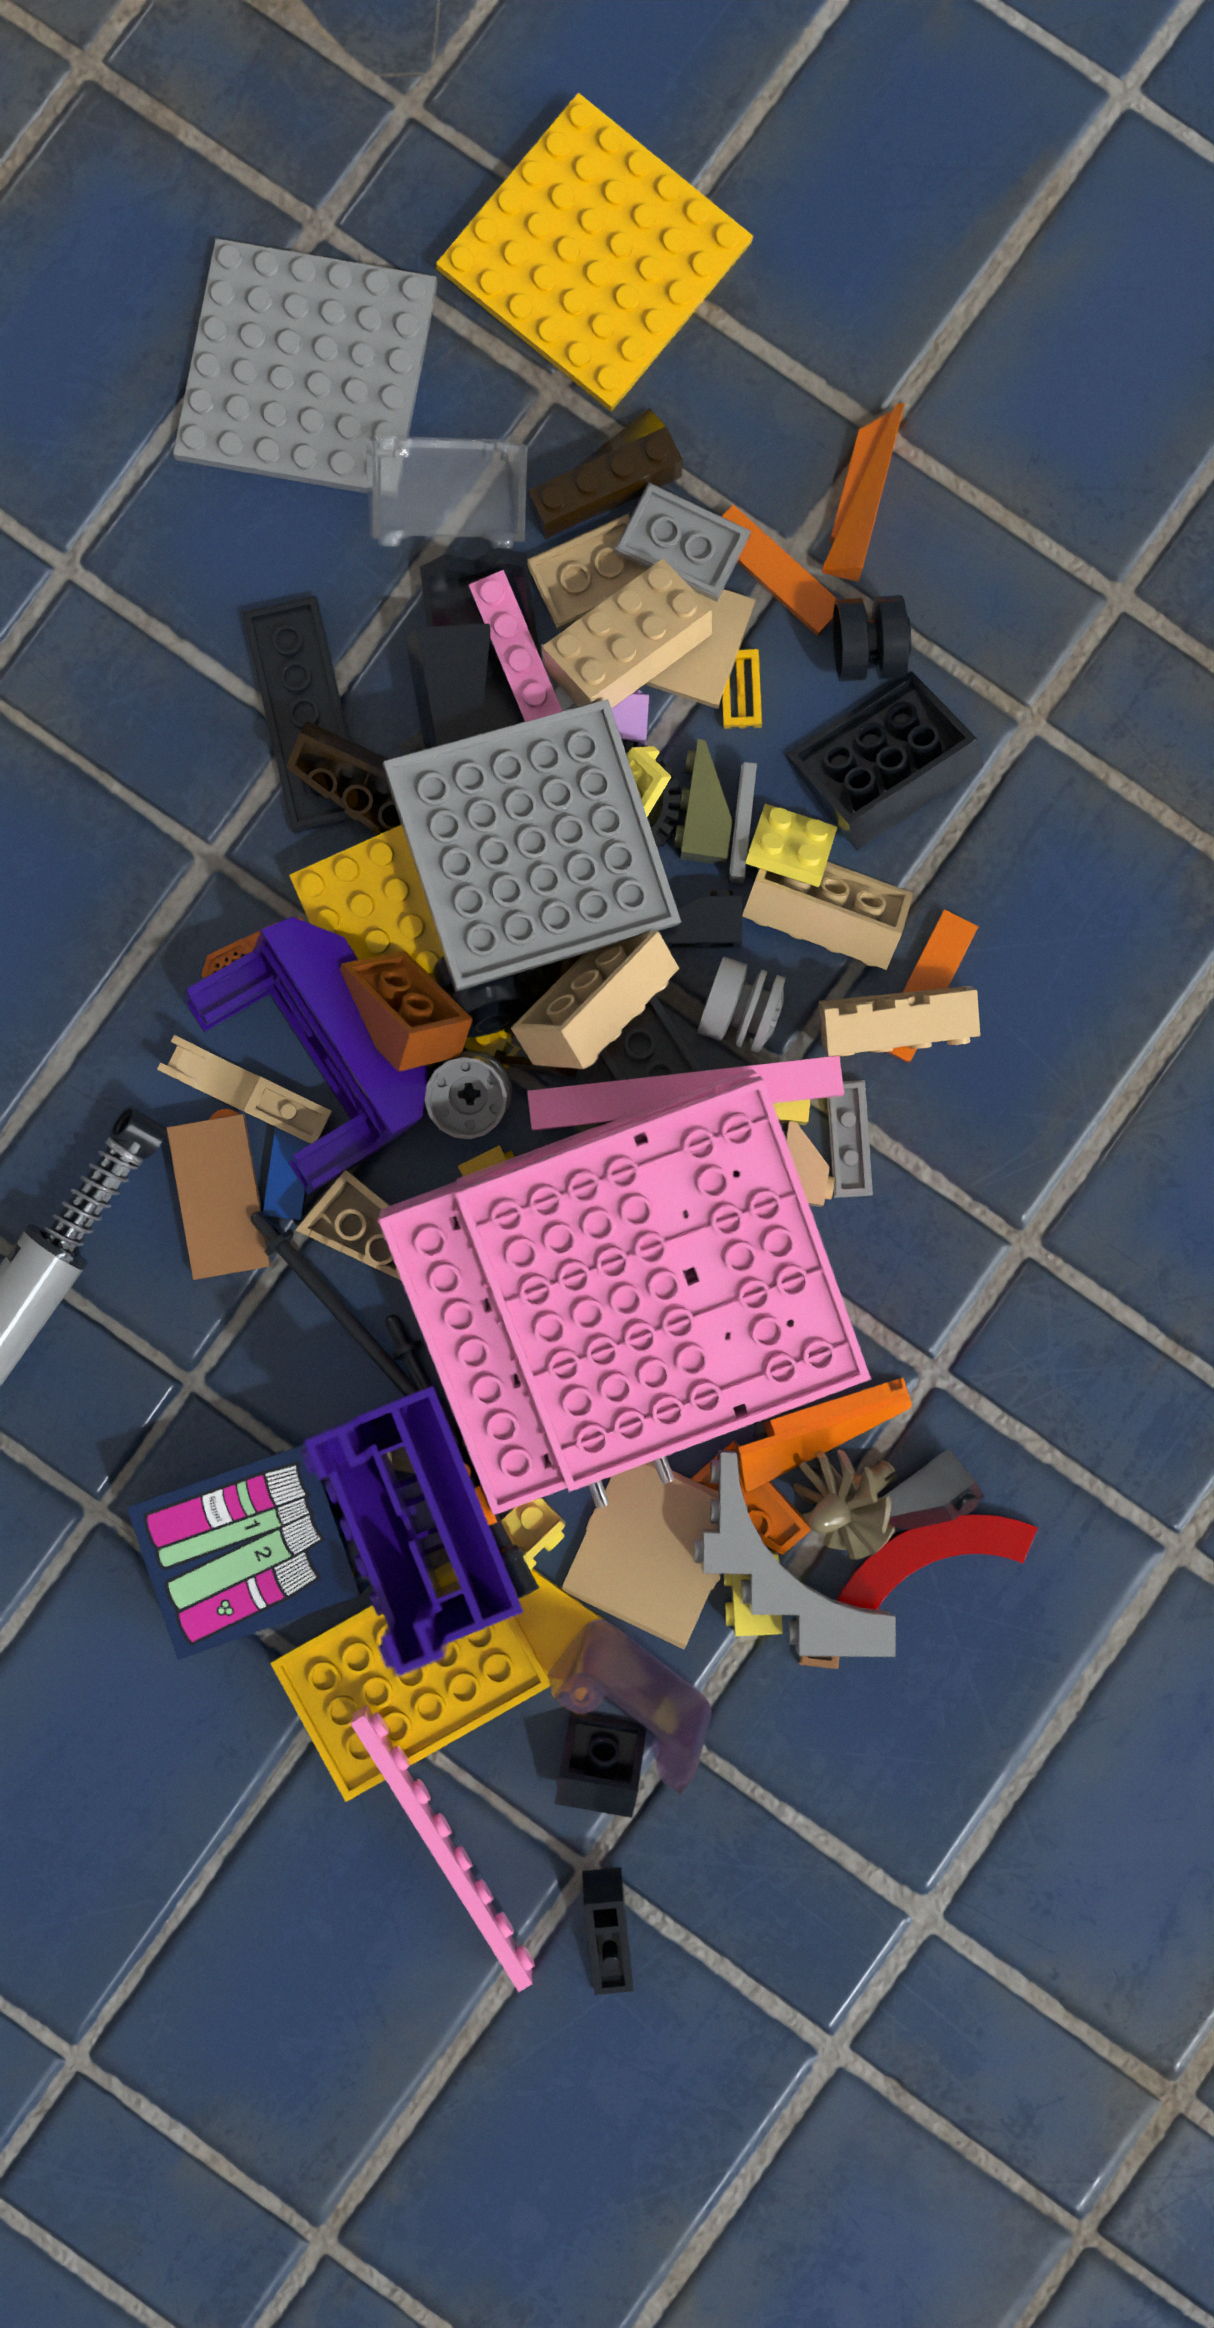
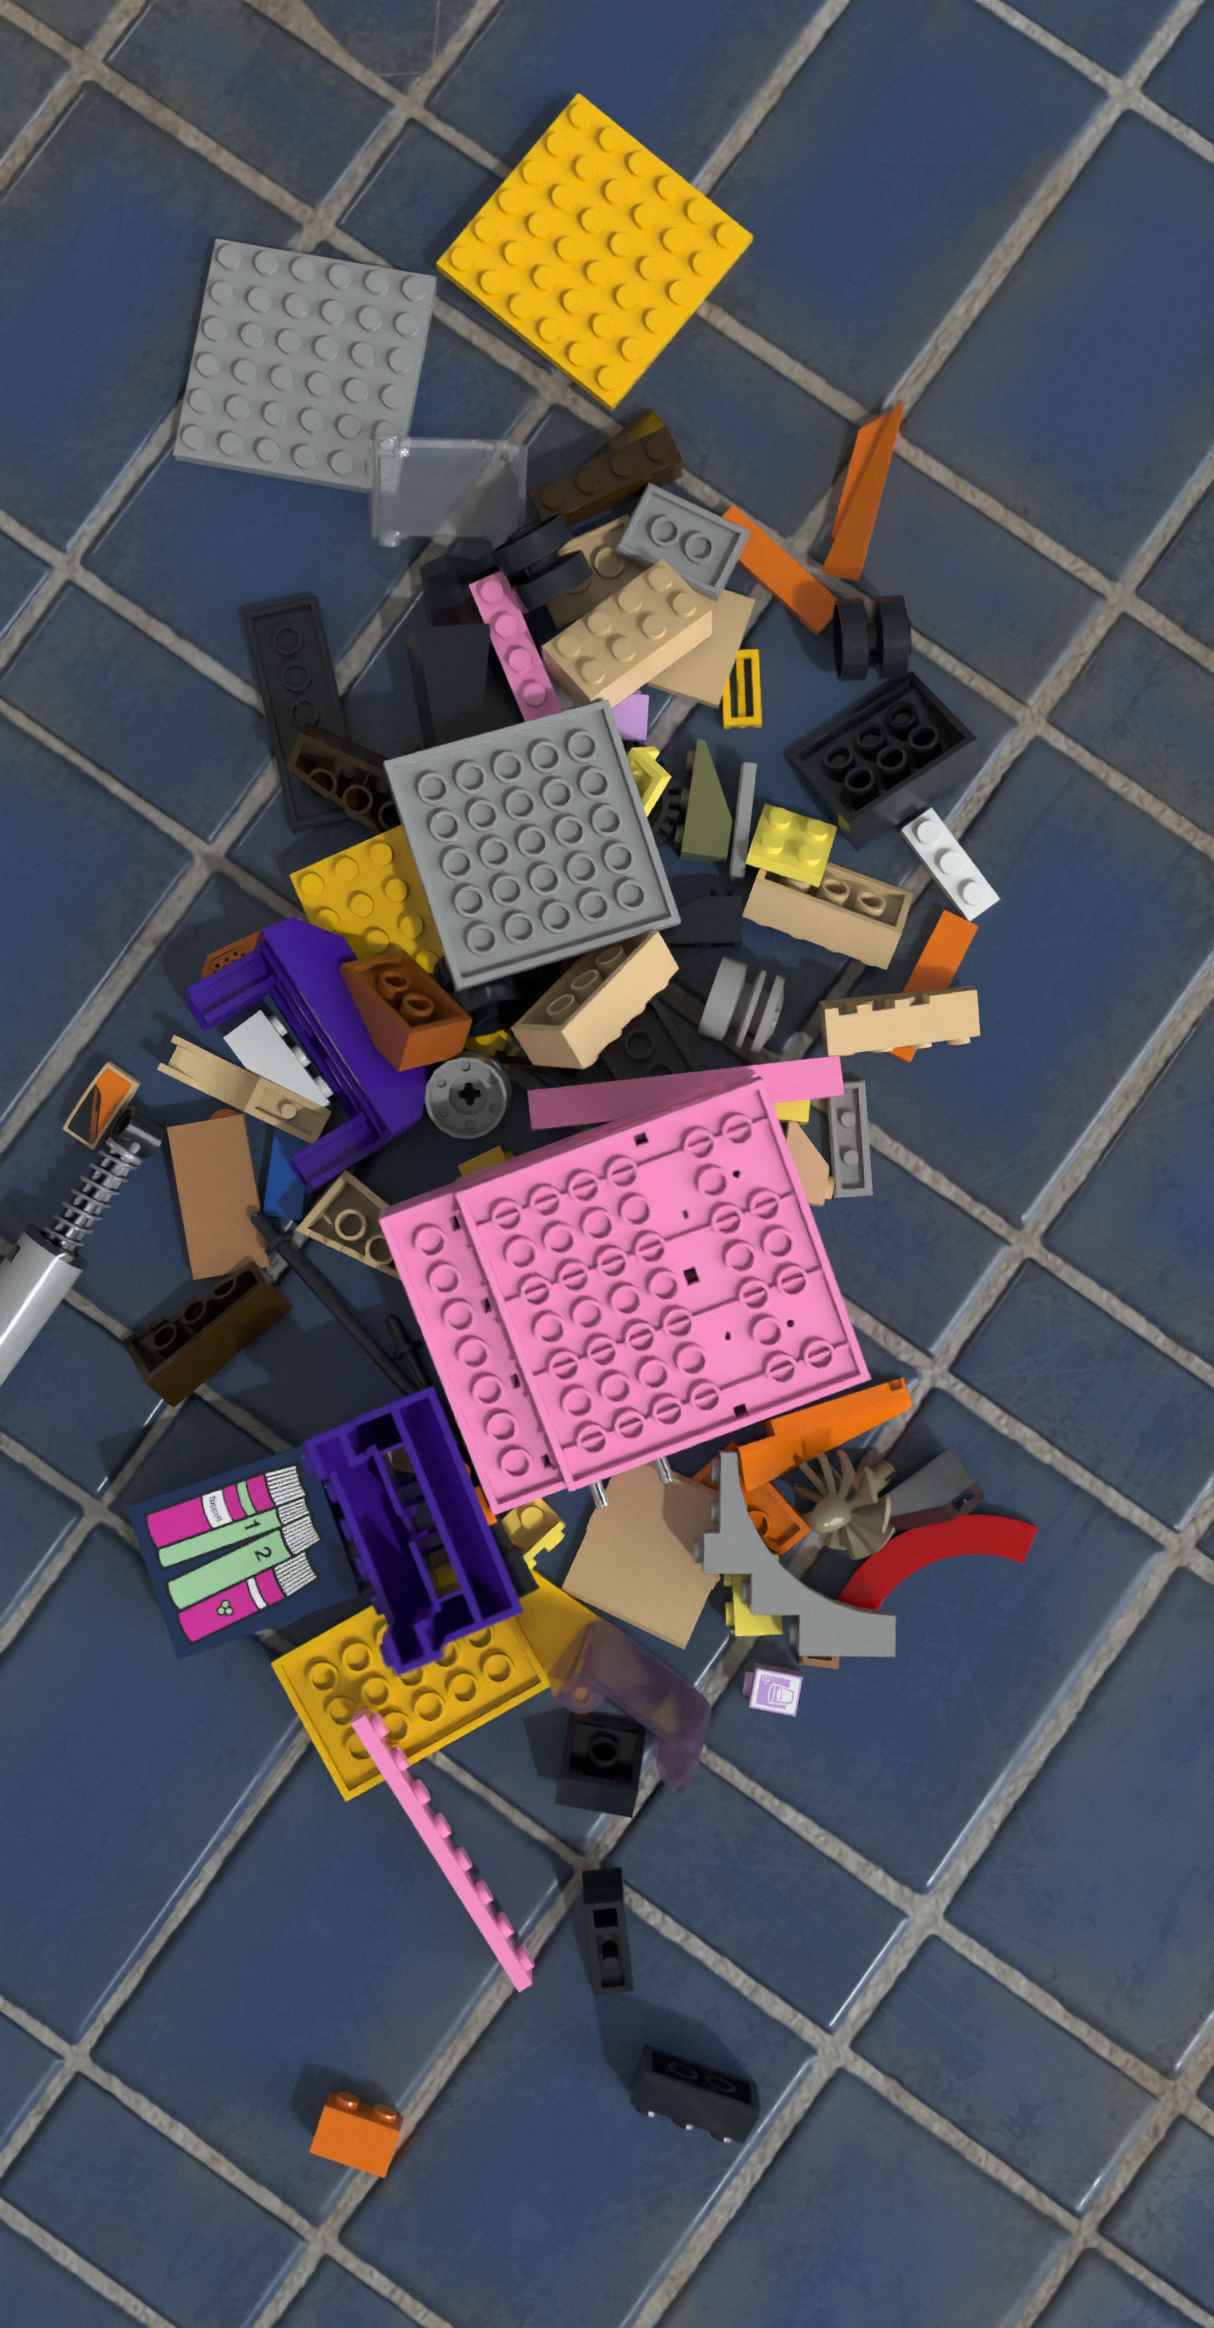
(101, 1105): none -> slope
(207, 1333): none -> dark brown wedge
(267, 1054): none -> white slope
(357, 2133): none -> orange piece
(536, 552): none -> black wheel
(694, 2095): none -> black slope
(772, 1688): none -> lavender brick
(949, 865): none -> white plate

